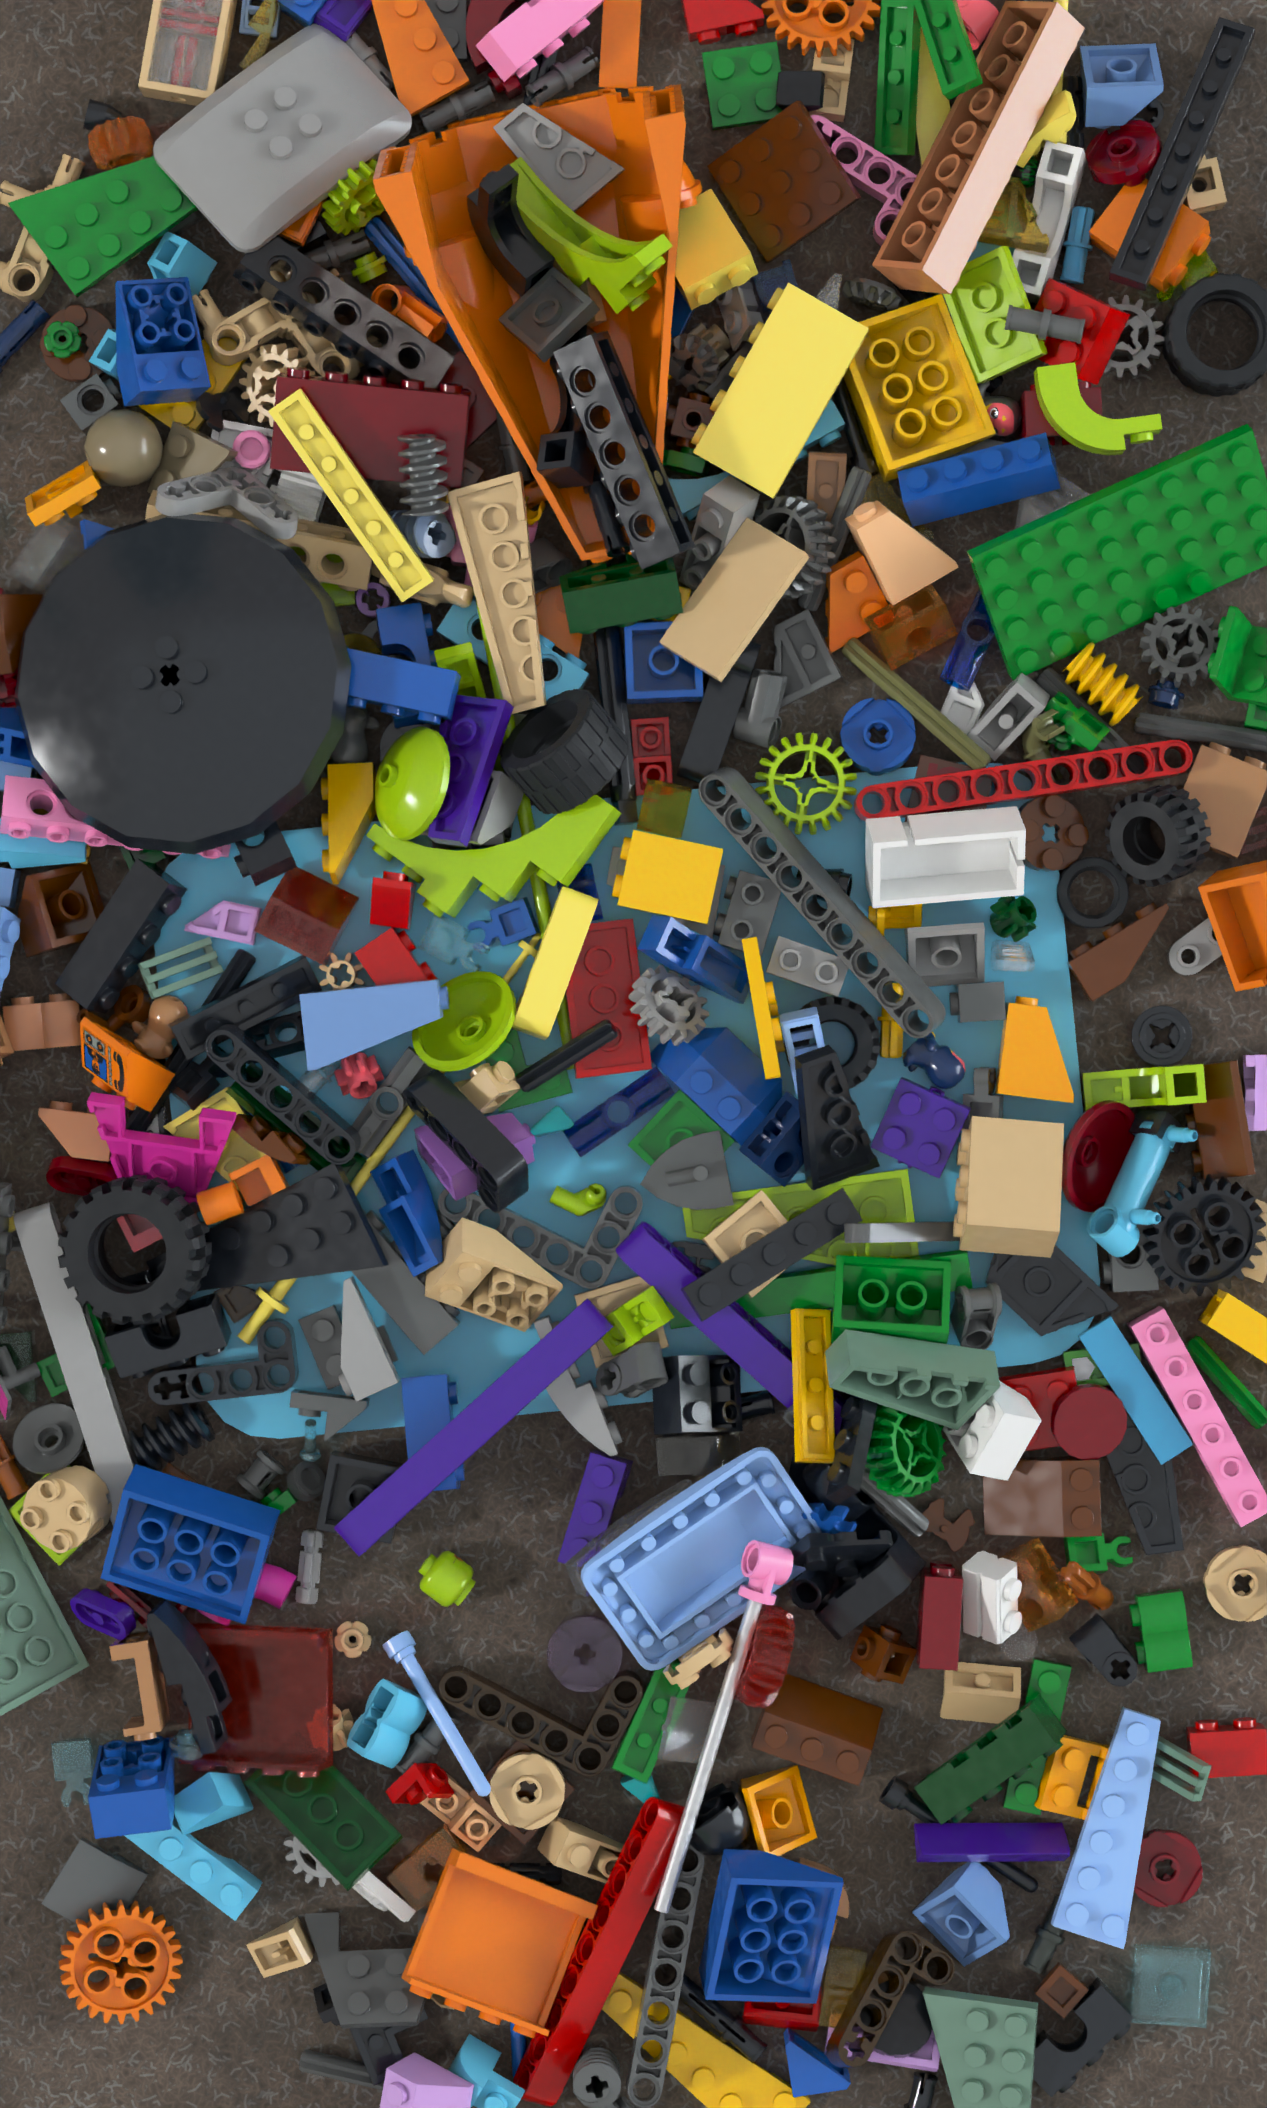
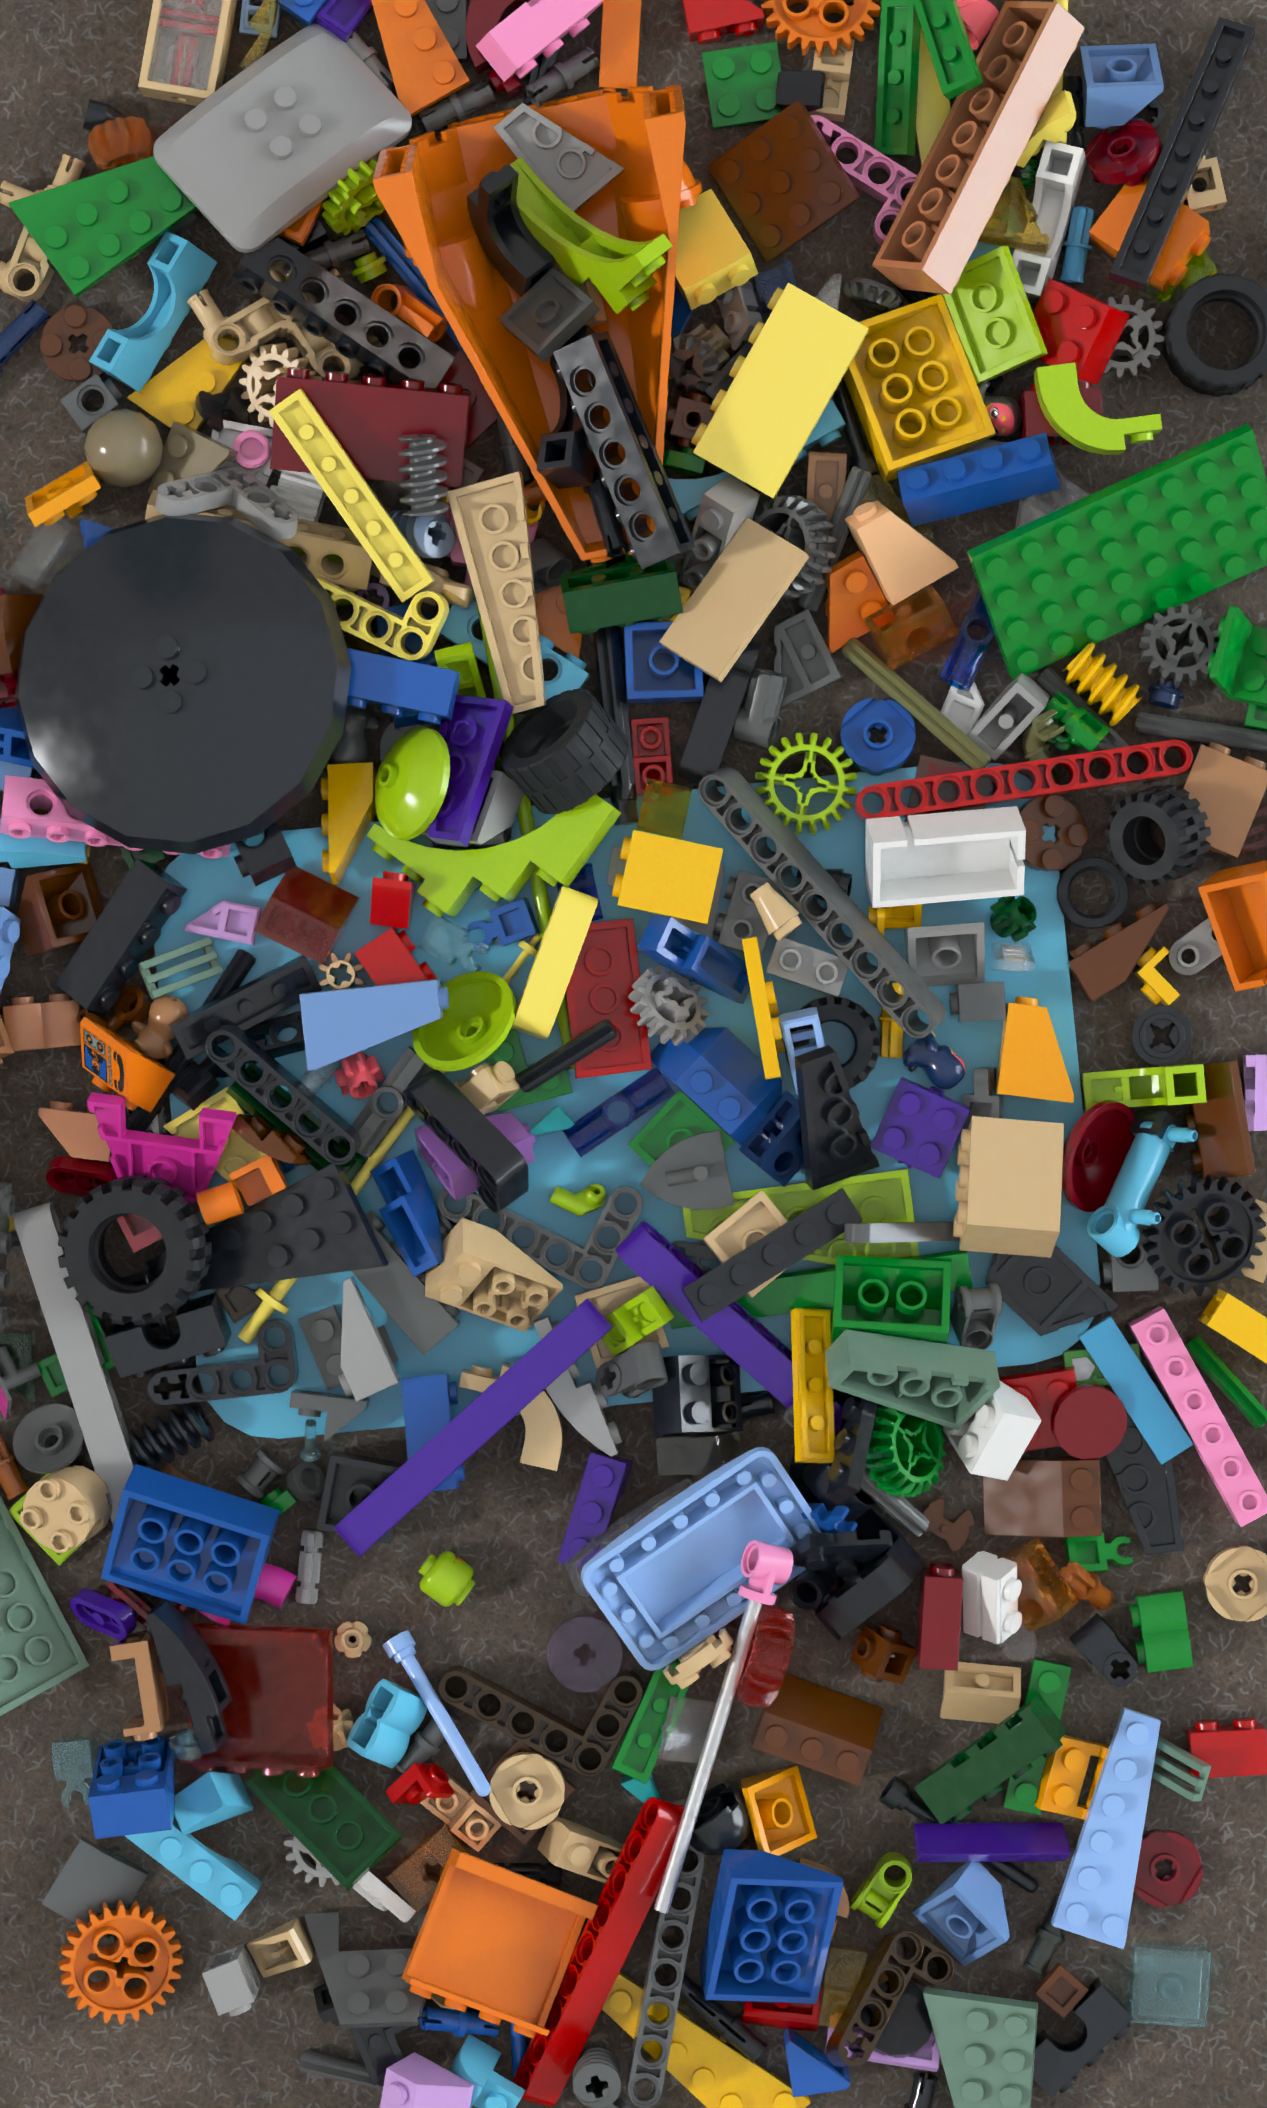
(72, 342): green plate -> none
(158, 342): blue slope -> none
(232, 1980): none -> light grey brick
(398, 626): none -> light yellow beam
(456, 2021): none -> blue pin
(540, 1416): none -> tan arch
(776, 912): none -> tan cone
(880, 1895): none -> lime piece
(1044, 324): dark grey pin -> none
(1155, 986): none -> yellow bracket

